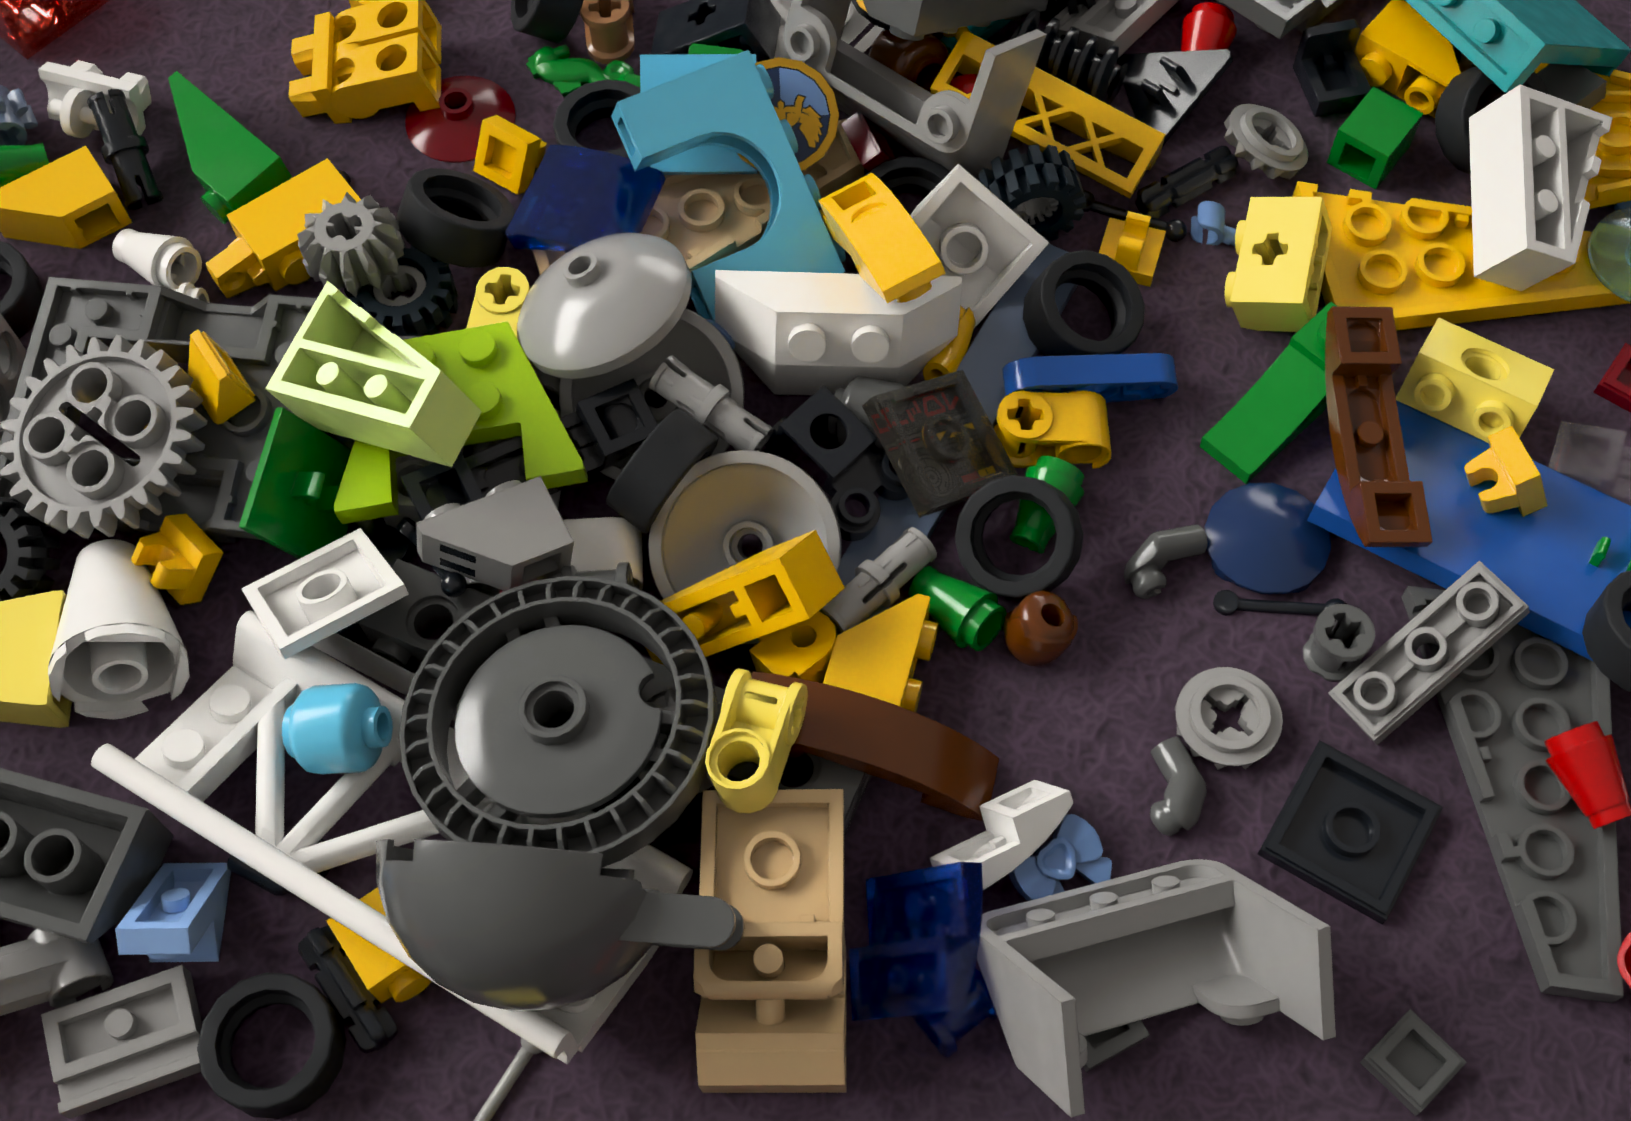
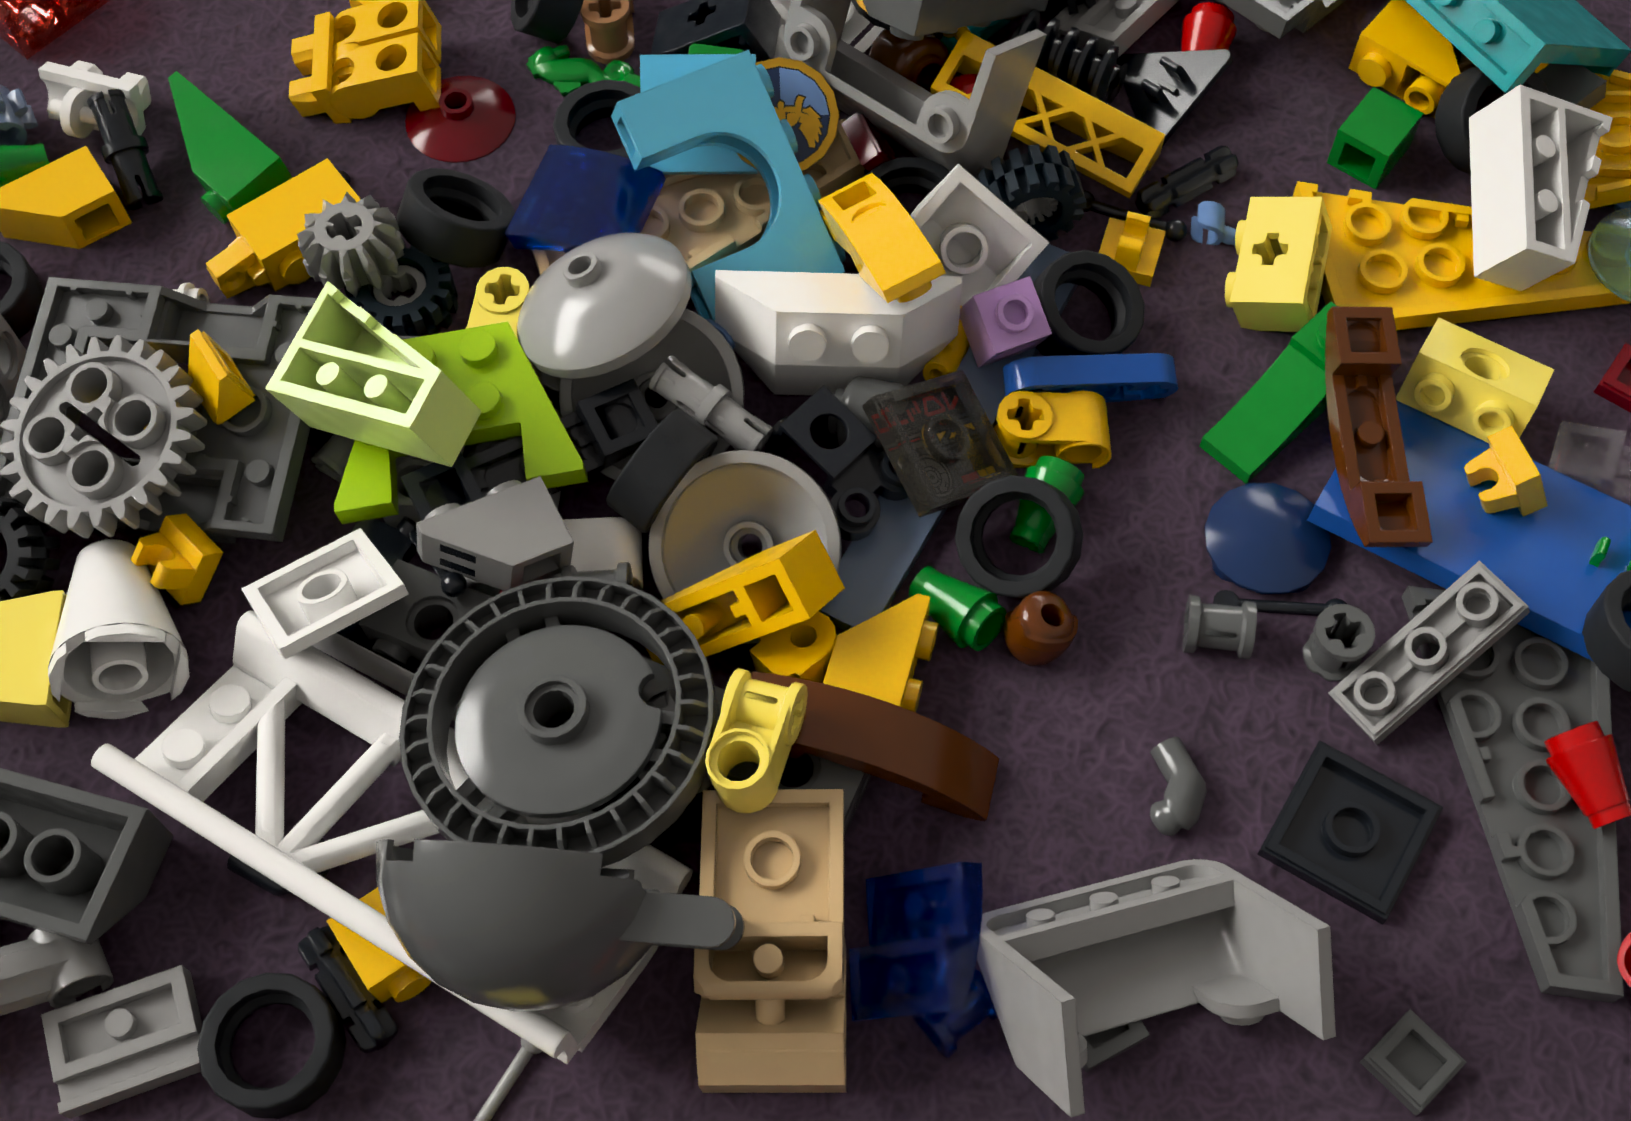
(158, 257): white cone -> none
(178, 914): light blue slope -> none
(296, 487): green piece -> none
(336, 728): medium azure head -> none
(508, 154): yellow tile -> none
(880, 580): light grey pin -> none
(1004, 321): none -> lavender brick
(1014, 829): white slope -> none
(1071, 849): medium blue piece -> none
(1156, 552): dark grey arm -> none
(1219, 627): none -> dark grey bush
(1226, 689): light grey gear -> none
(1280, 153): light grey gear -> none
(1330, 68): black bracket -> none

